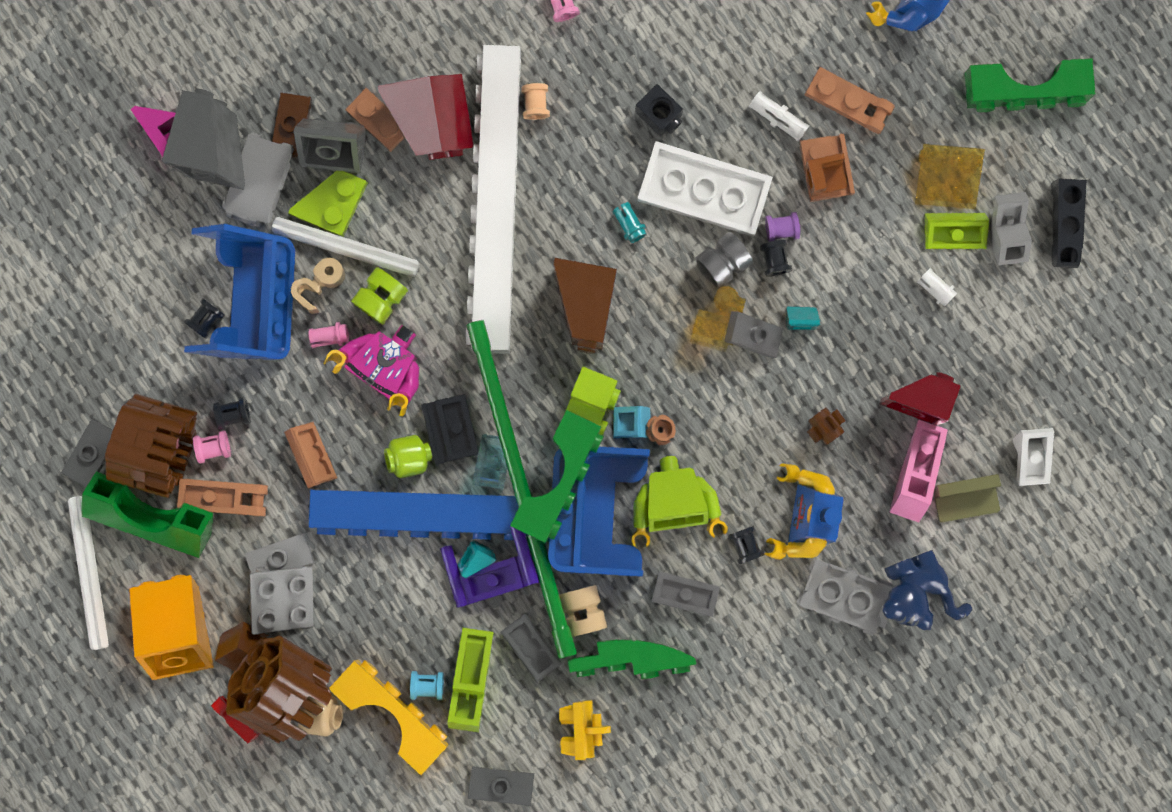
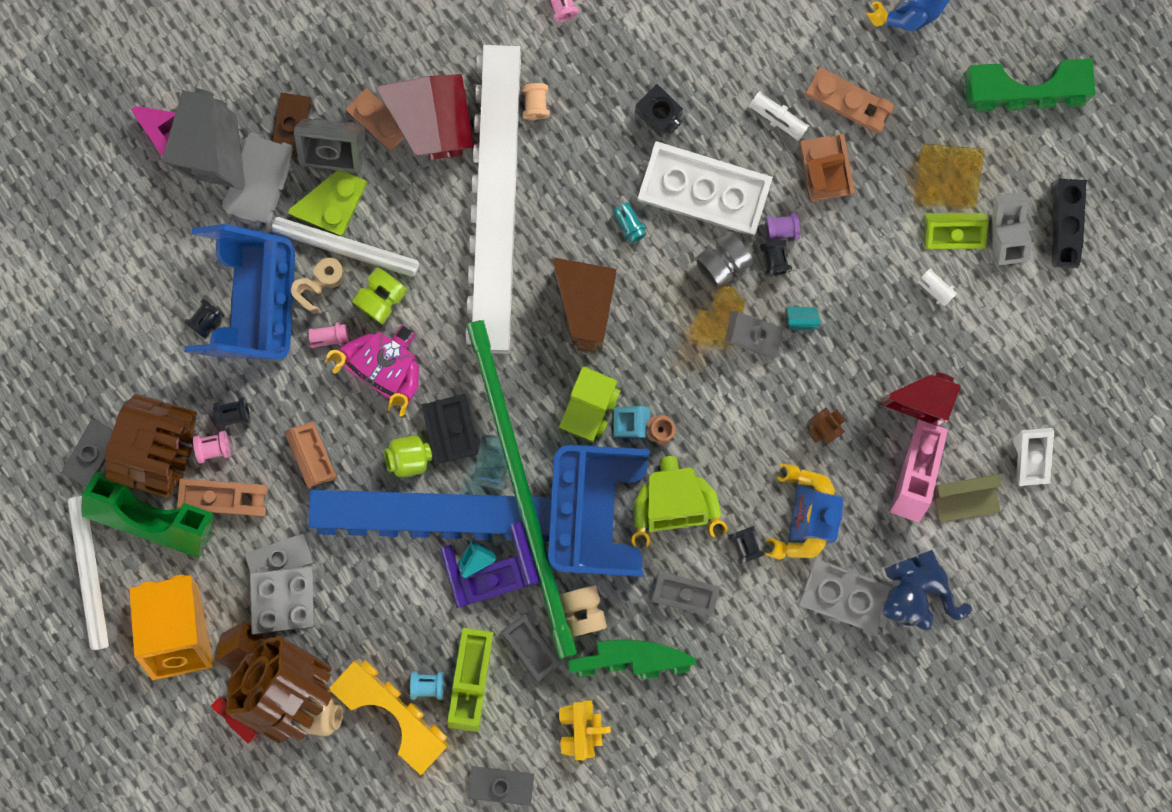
(539, 514): green arch -> none

